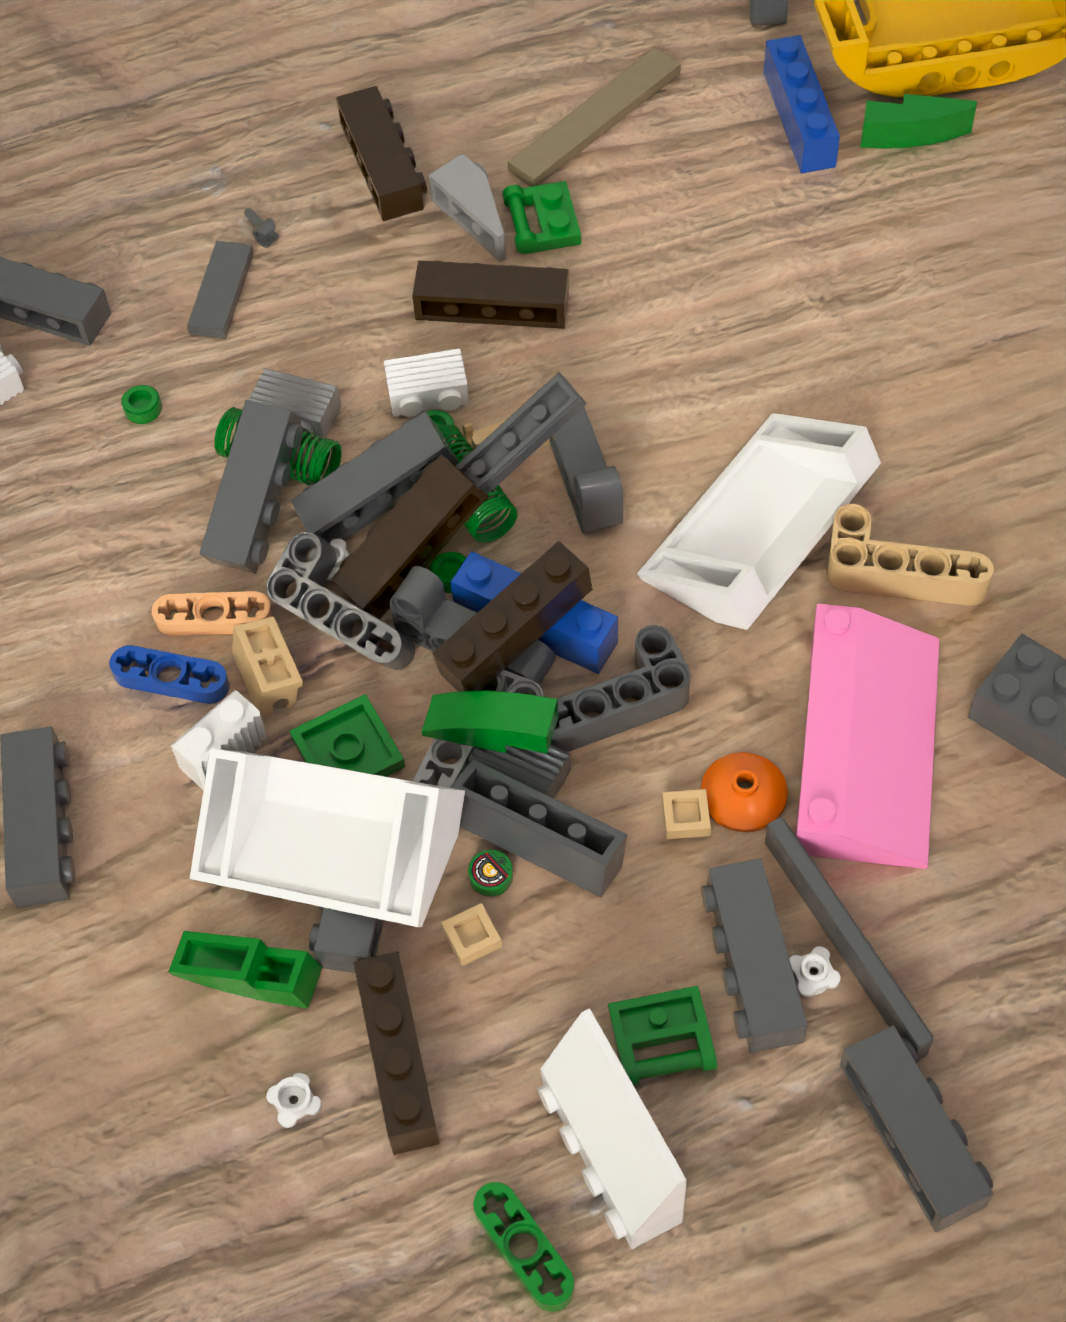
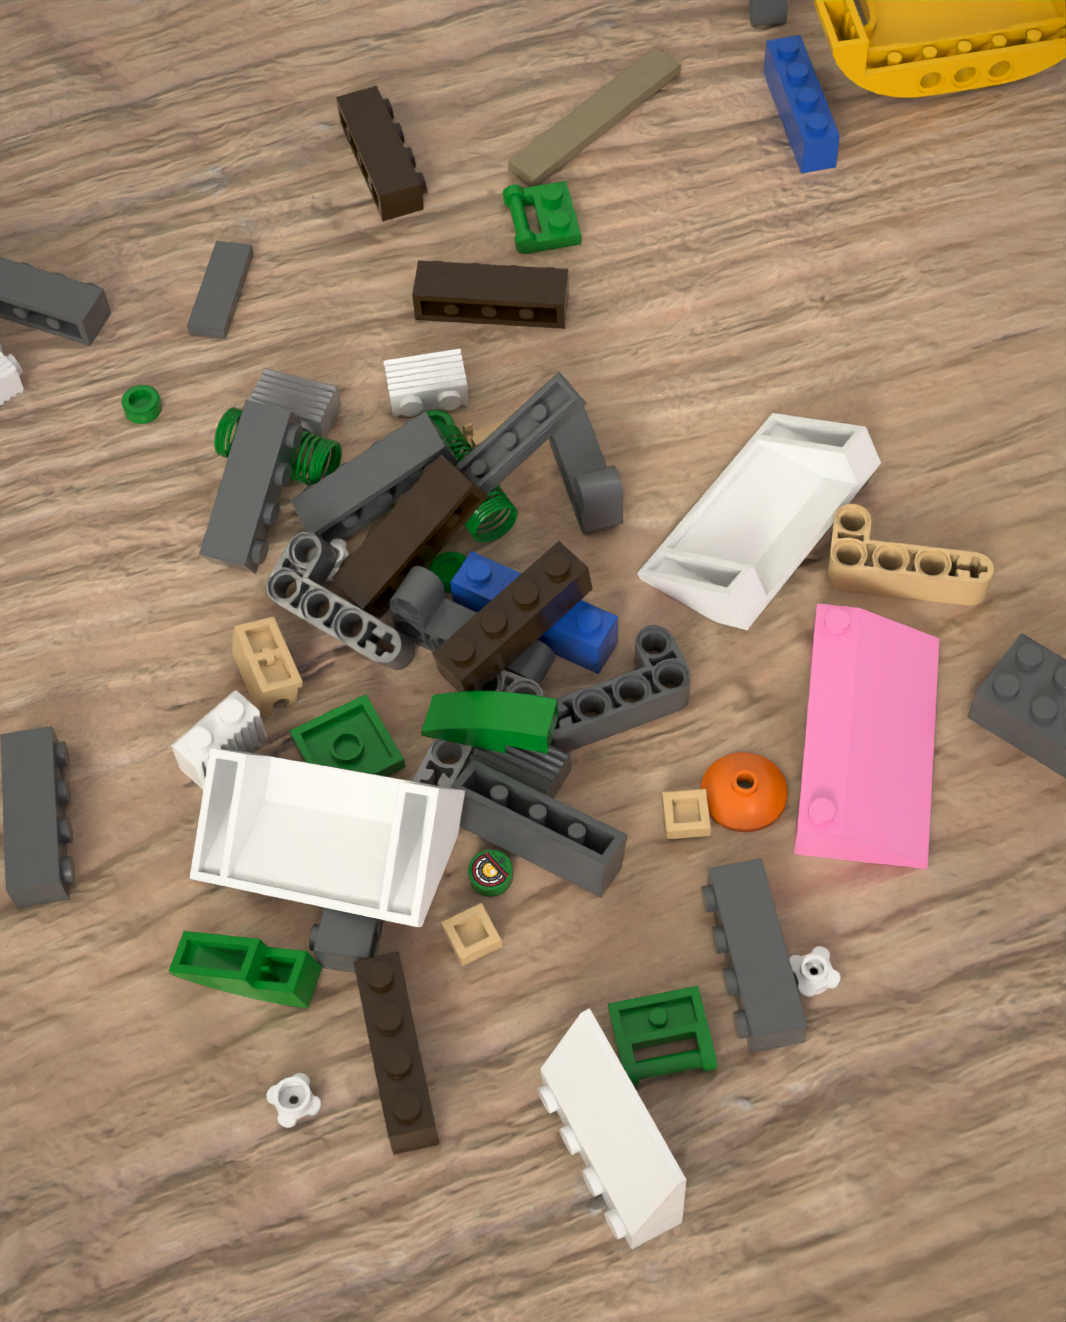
(182, 687): blue beam -> none
(199, 602): light nougat beam -> none
(264, 229): dark grey hand -> none
(466, 197): light grey slope -> none
(554, 1267): green beam -> none
(846, 936): dark grey tile -> none
(916, 122): green slope -> none
(916, 1128): dark grey brick -> none

